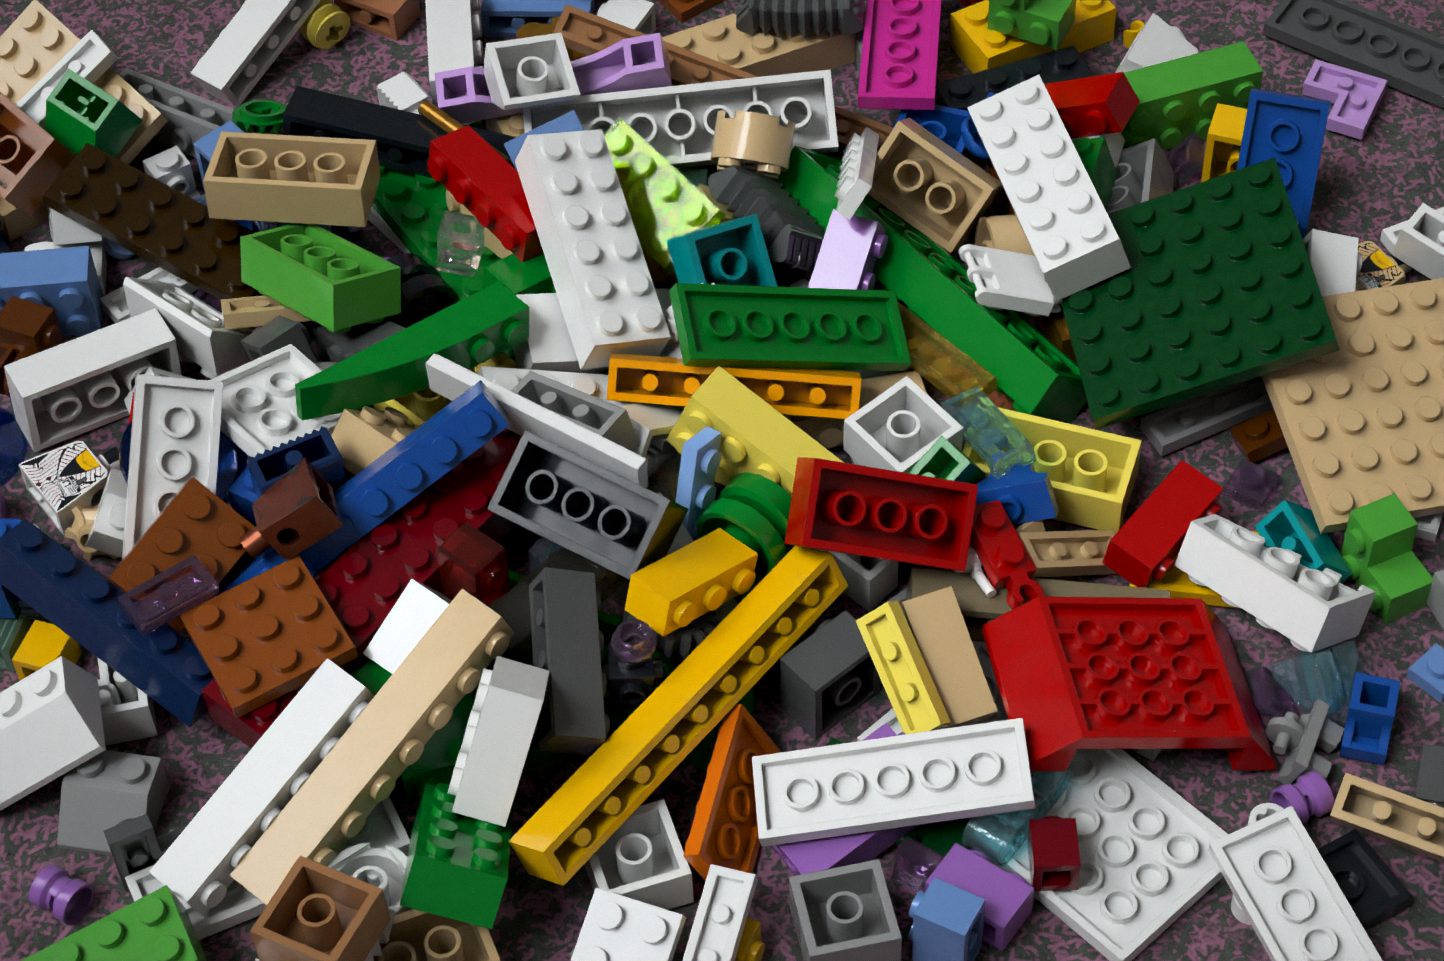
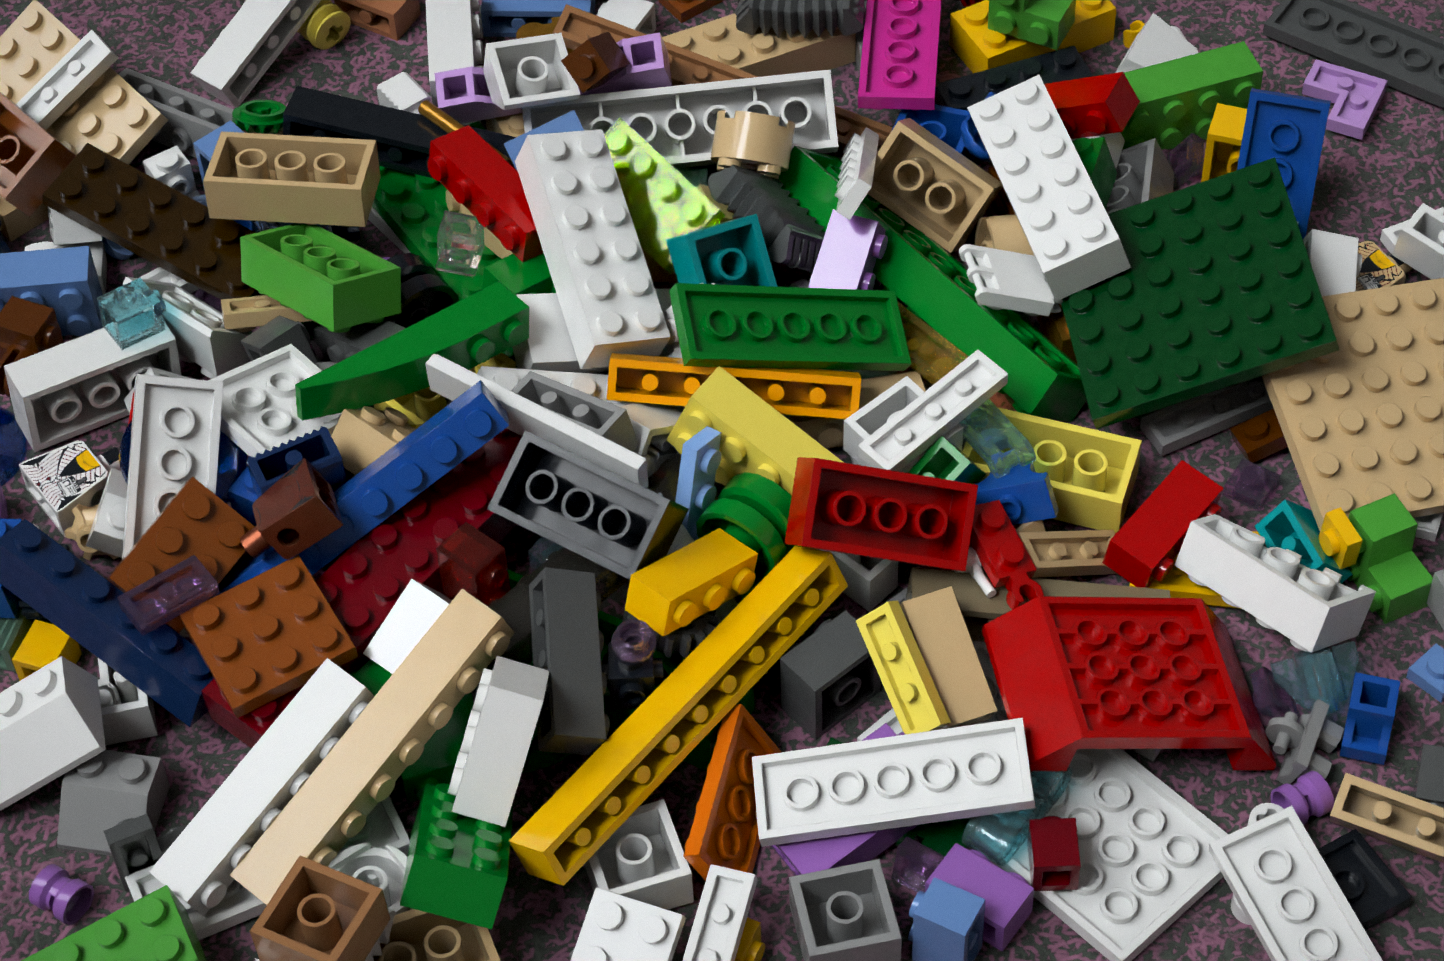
(86, 114): green slope -> none
(132, 313): none -> clear light blue brick
(595, 62): none -> reddish brown brick
(933, 413): none -> white plate
(1340, 538): none -> yellow plate

